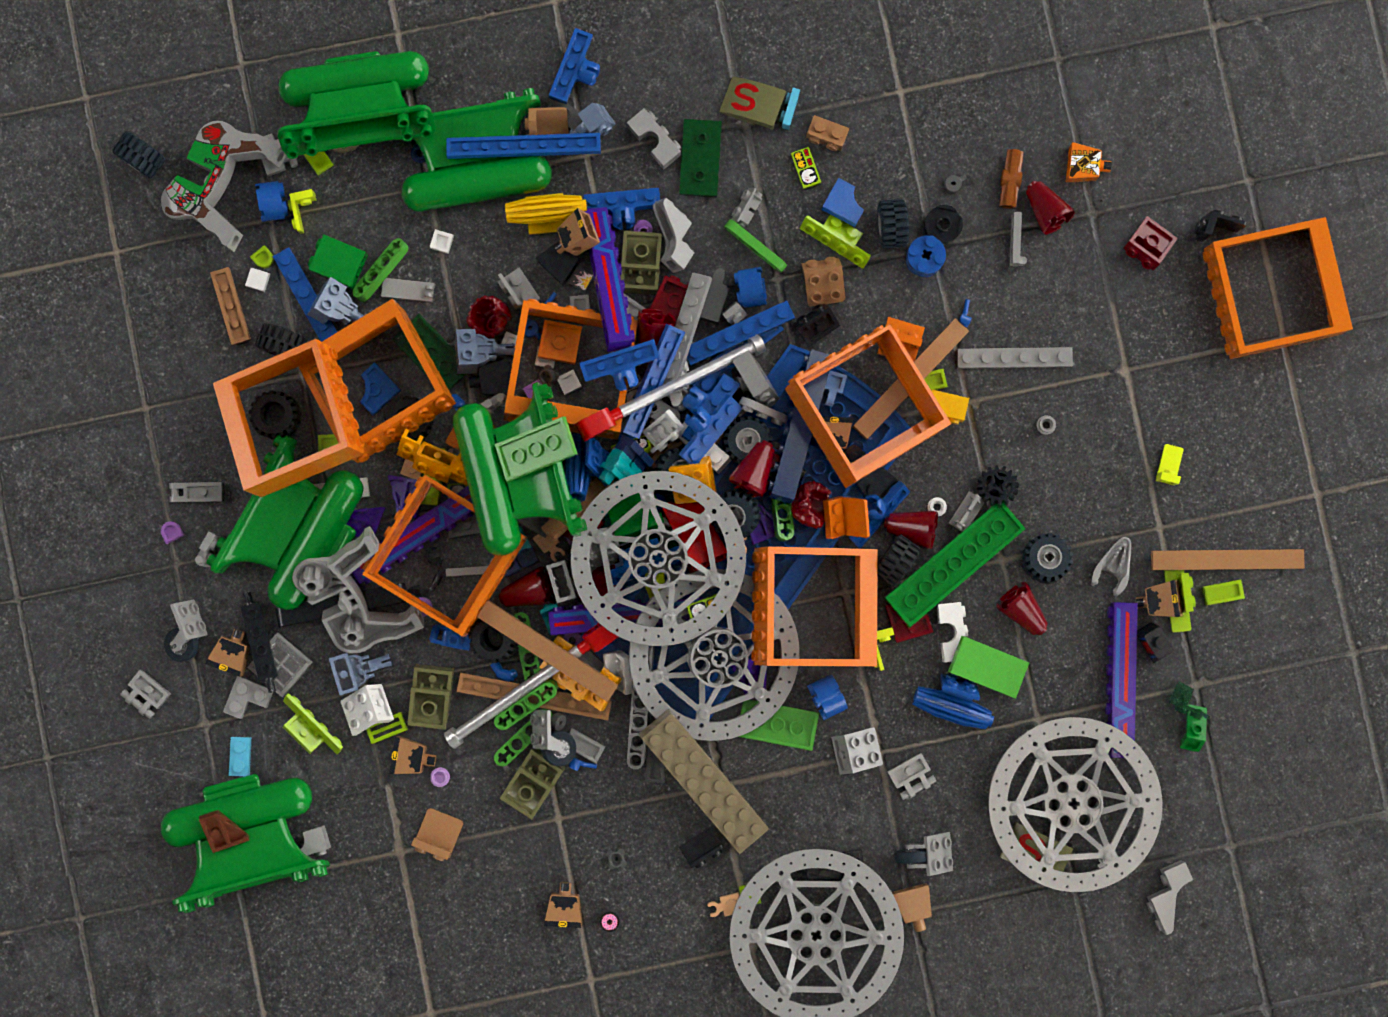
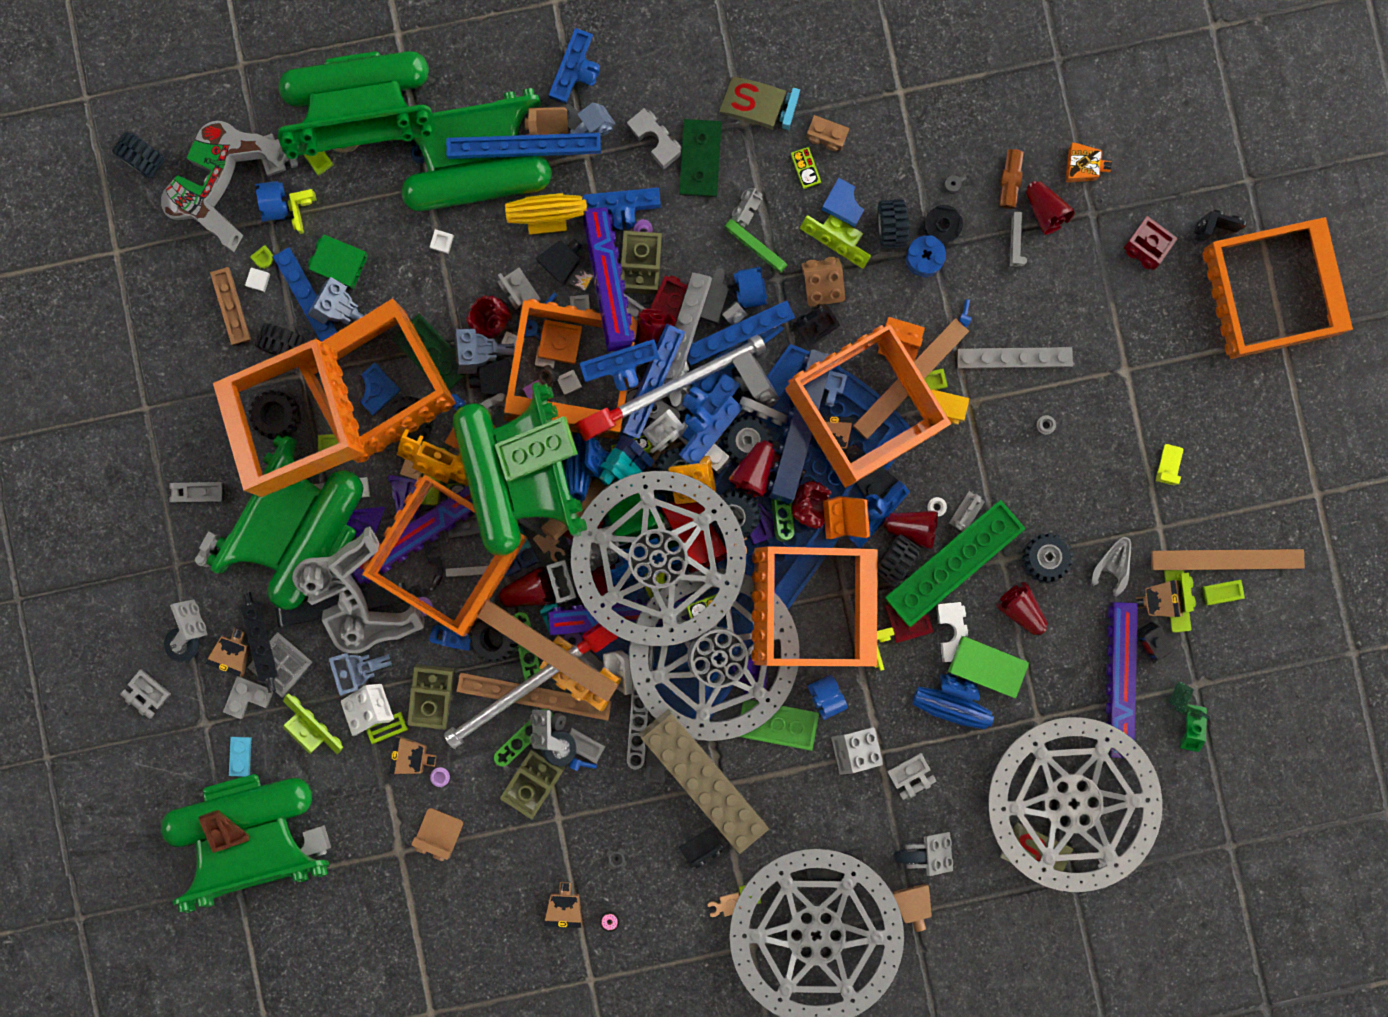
(171, 531): medium lavender tile -> none
(398, 249): bright green beam -> none
(408, 290): light grey hinge -> none
(503, 674): blue arm -> none
(527, 706): bright green beam -> none
(576, 234): medium nougat torso -> none
(674, 227): light grey arch -> none
(995, 477): black gear -> none
(1164, 901): light grey arch -> none

